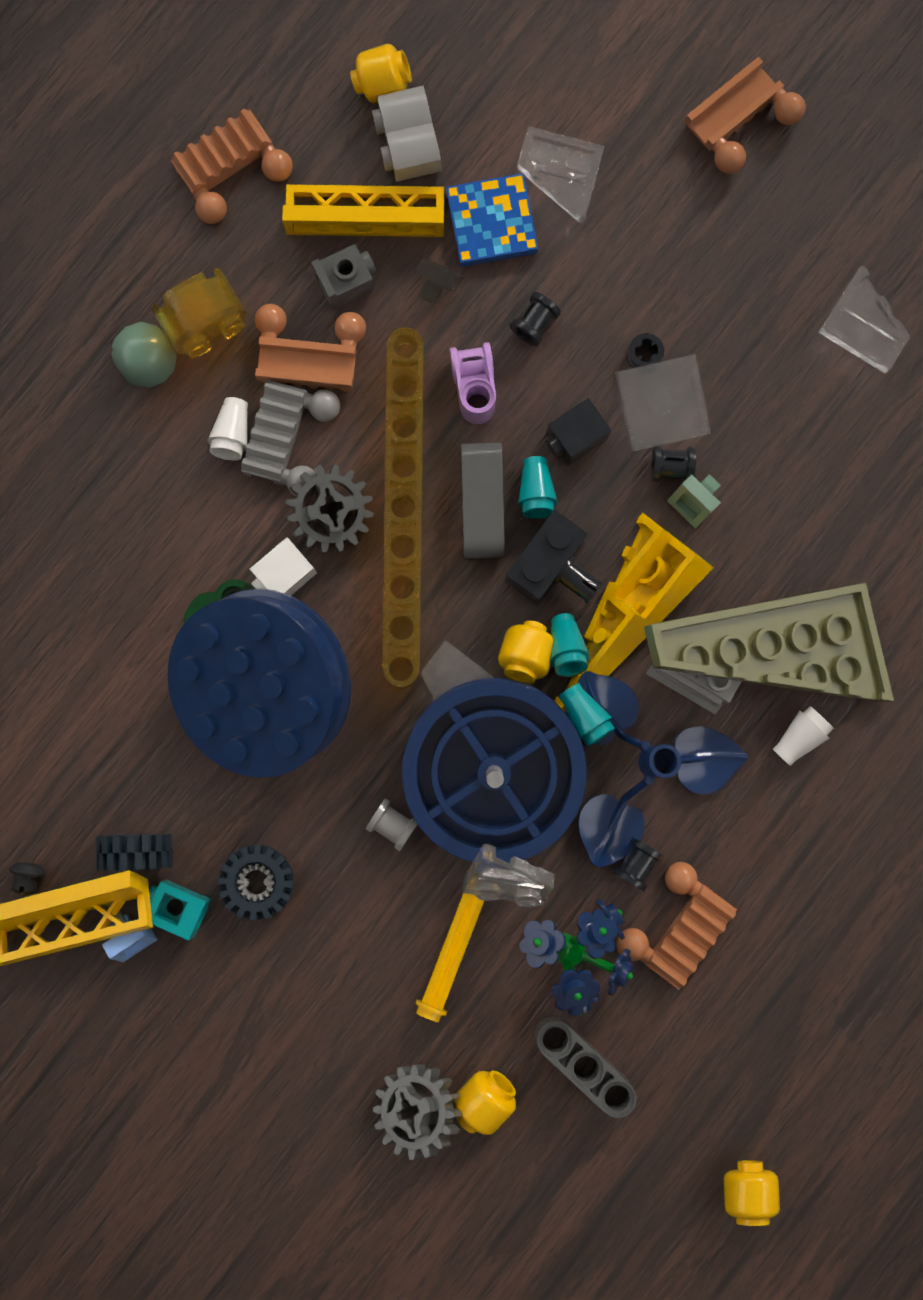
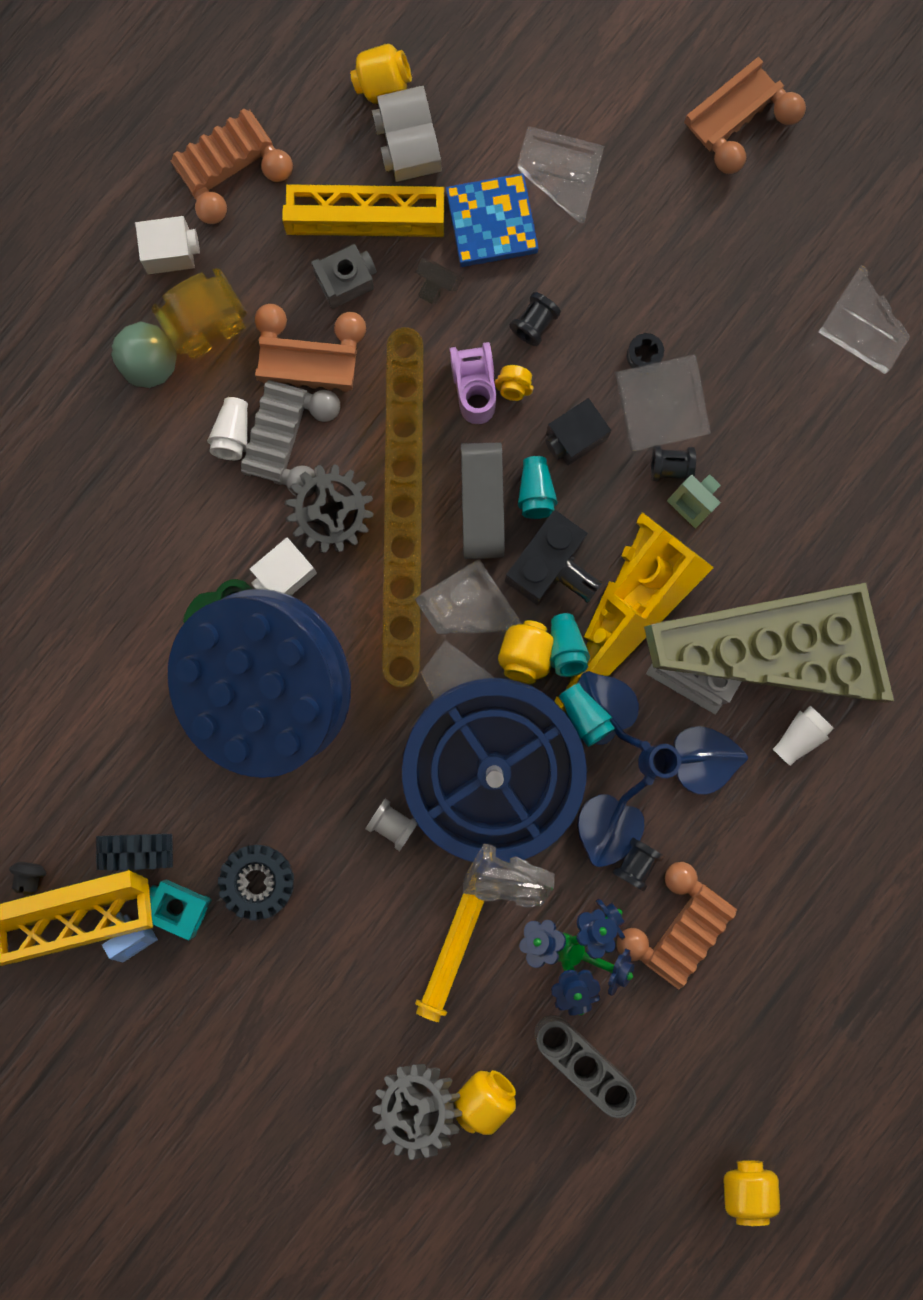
(166, 244): none -> white brick
(467, 603): none -> clear wing
(514, 382): none -> yellow plate

